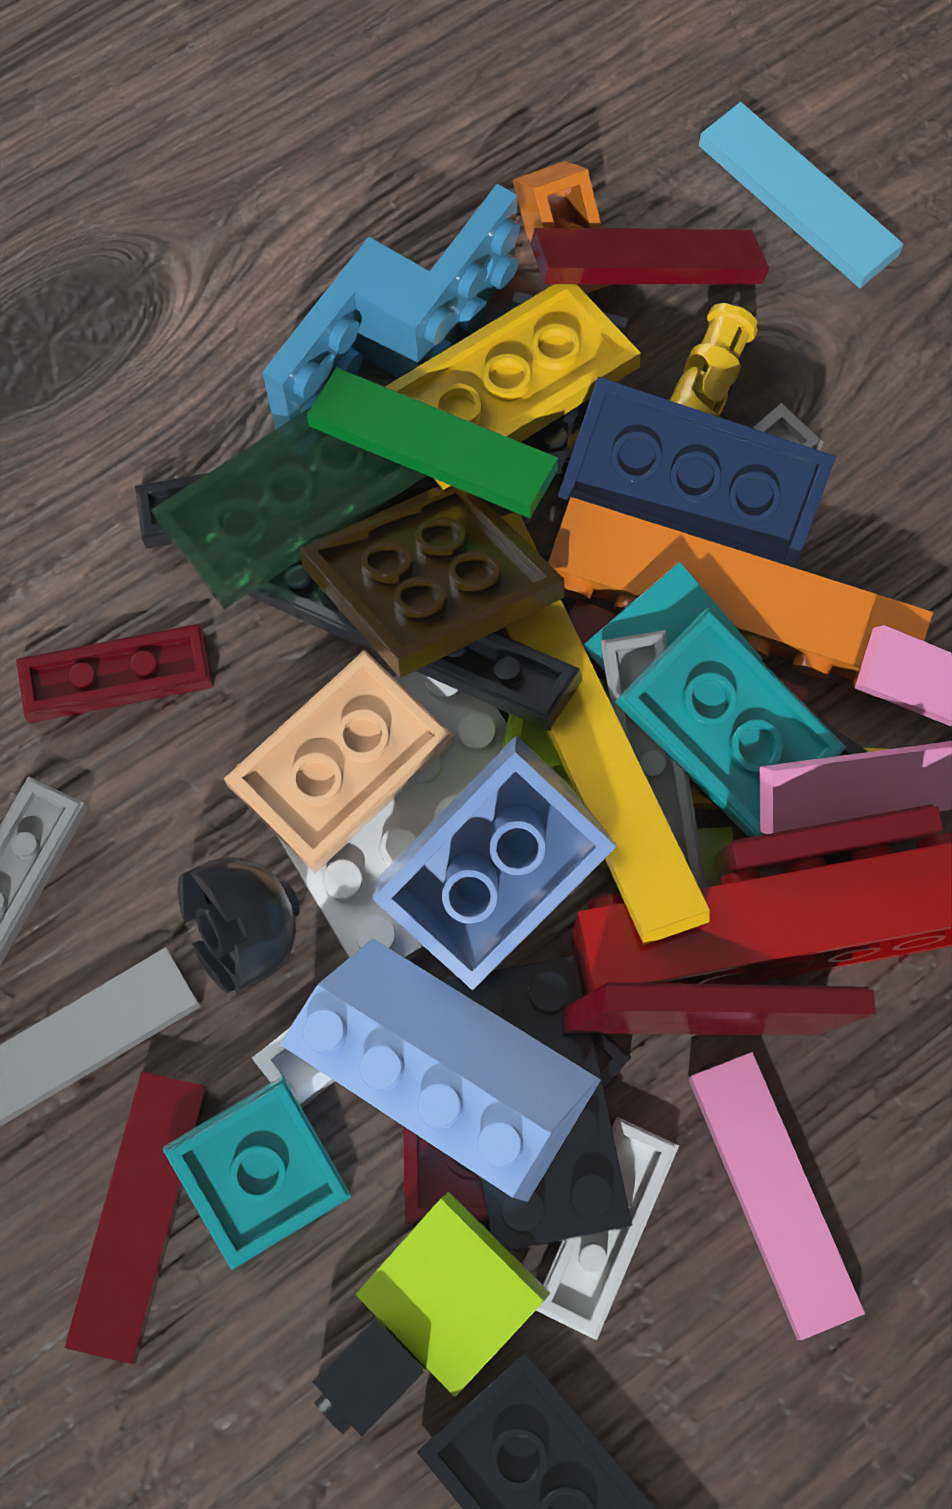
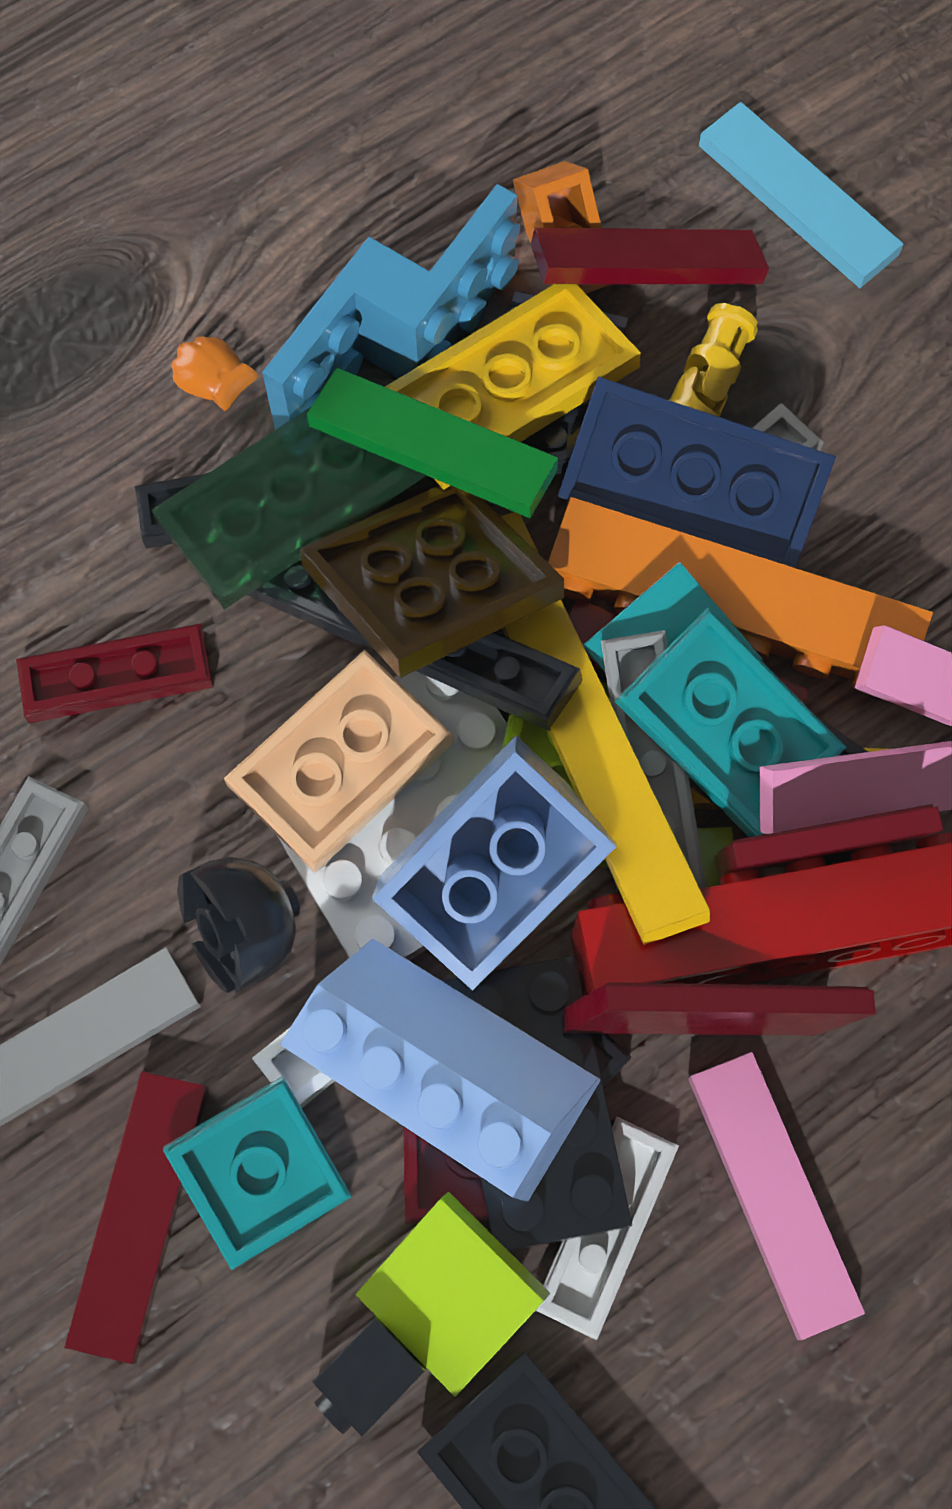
(211, 371): none -> orange animal

